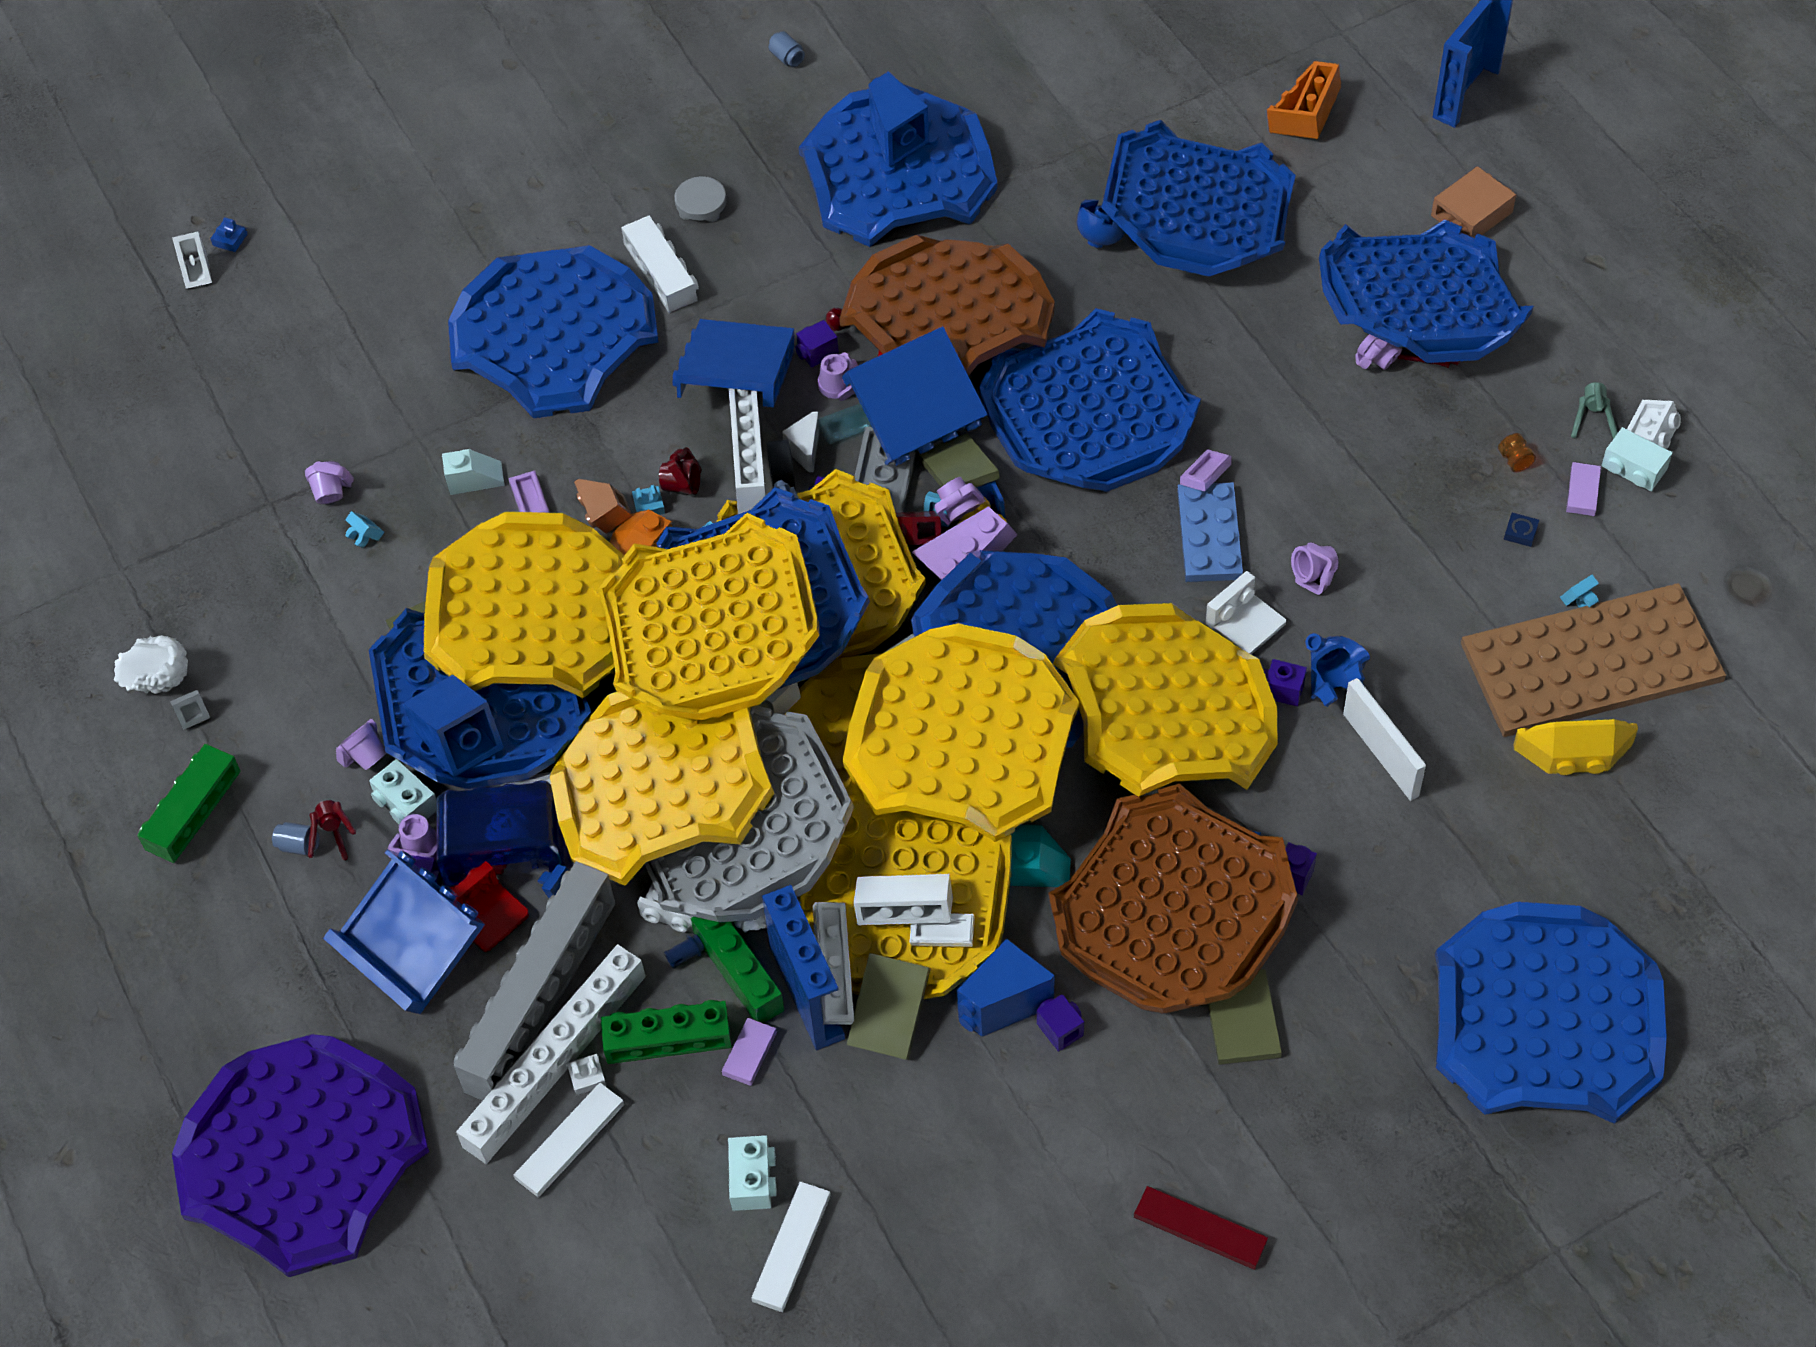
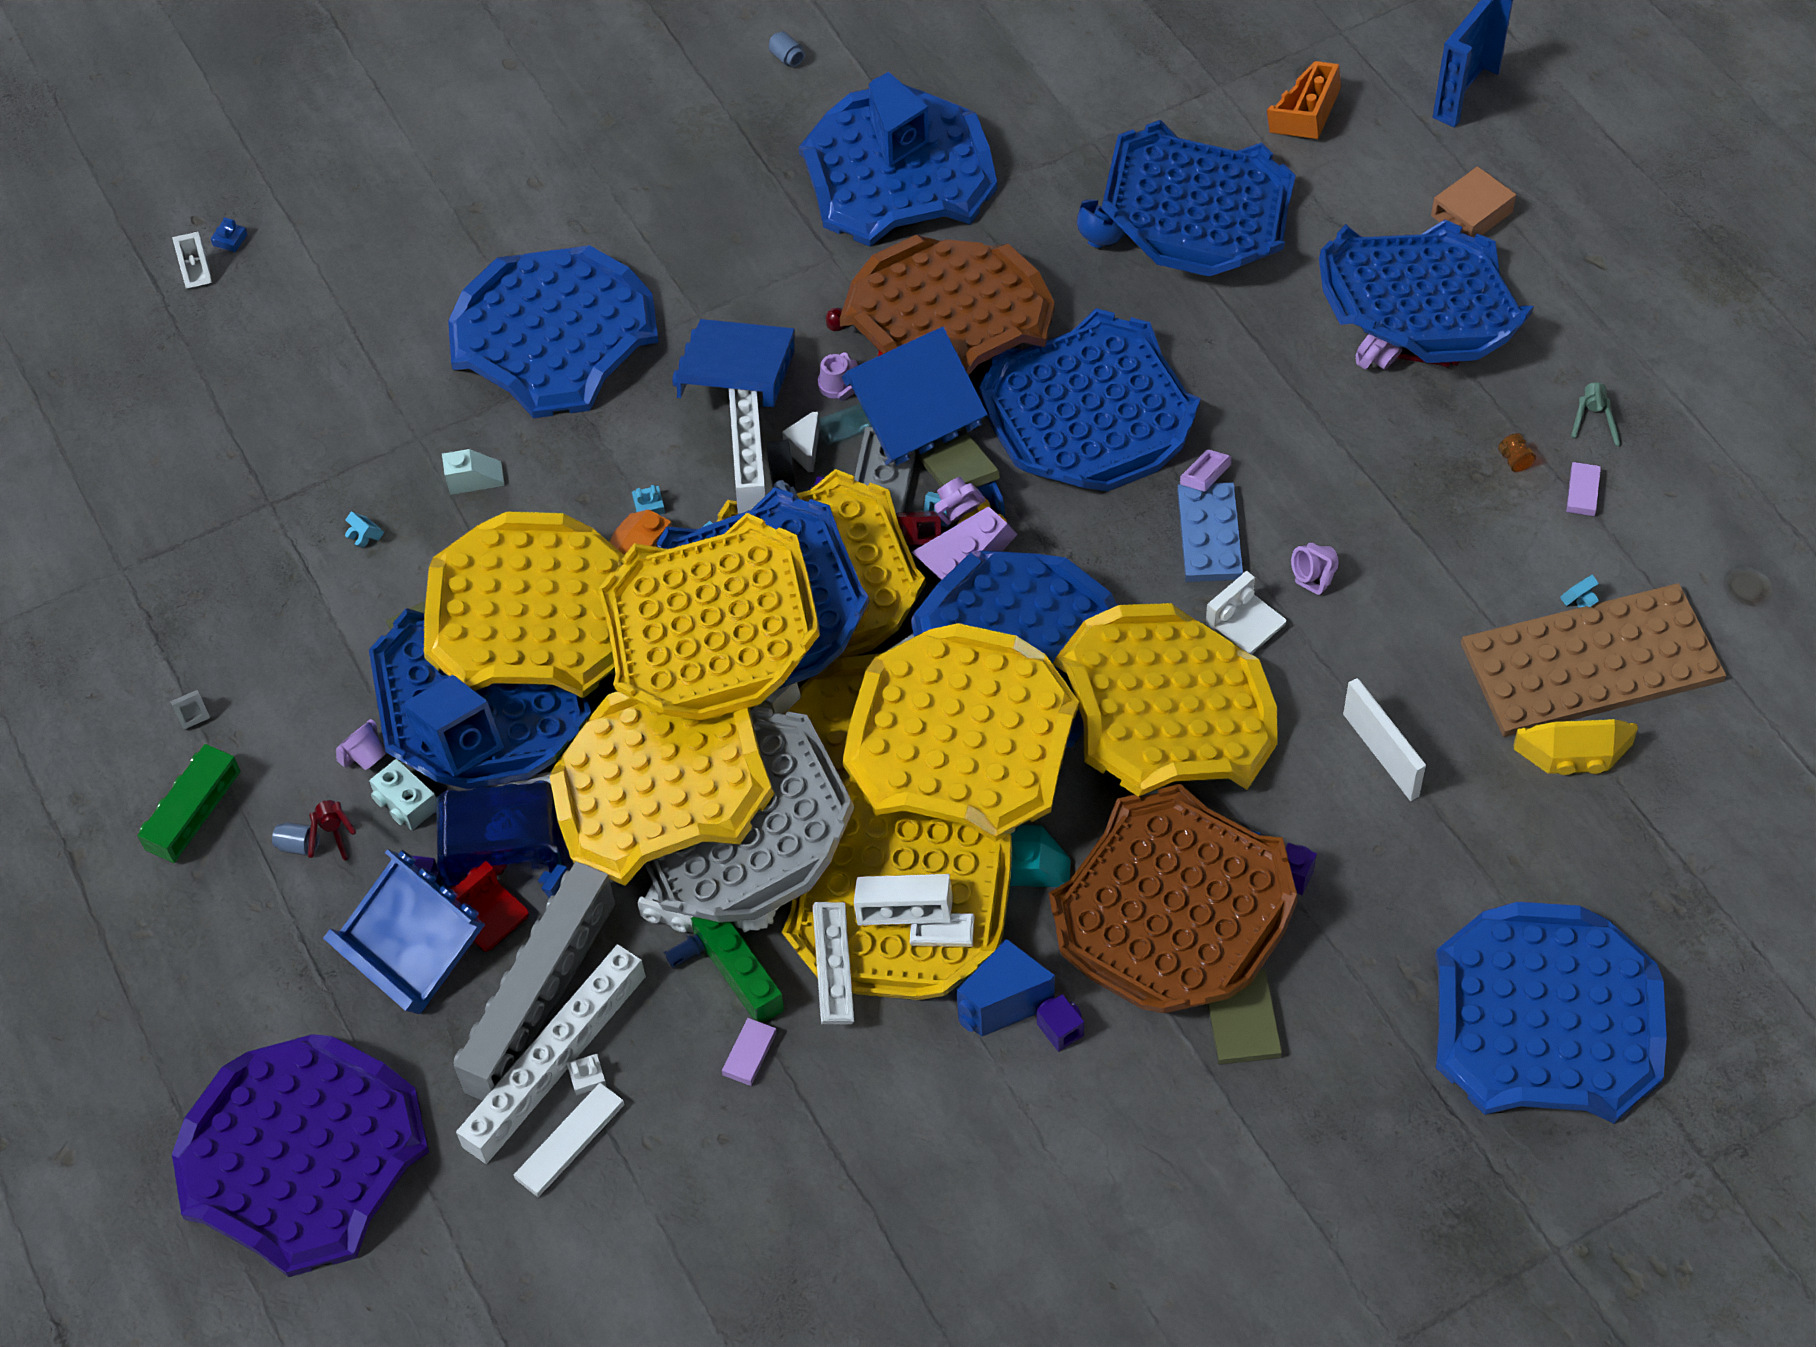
(152, 665): white piece -> none
(327, 481): lavender piece -> none
(415, 837): lavender piece -> none
(528, 493): lavender tile -> none
(603, 503): nougat slope -> none
(660, 264): white brick -> none
(666, 1032): green brick -> none
(681, 475): dark red piece -> none
(700, 199): light grey tile -> none
(750, 1173): light aqua brick -> none
(791, 1247): white tile -> none
(801, 963): blue panel -> none
(816, 343): dark purple brick -> none
(888, 1006): olive tile -> none
(1200, 1227): dark red tile -> none
(1286, 681): dark purple brick -> none
(1334, 664): blue piece -> none
(1521, 529): dark blue tile -> none
(1636, 459): light aqua brick -> none
(1656, 421): white bracket -> none

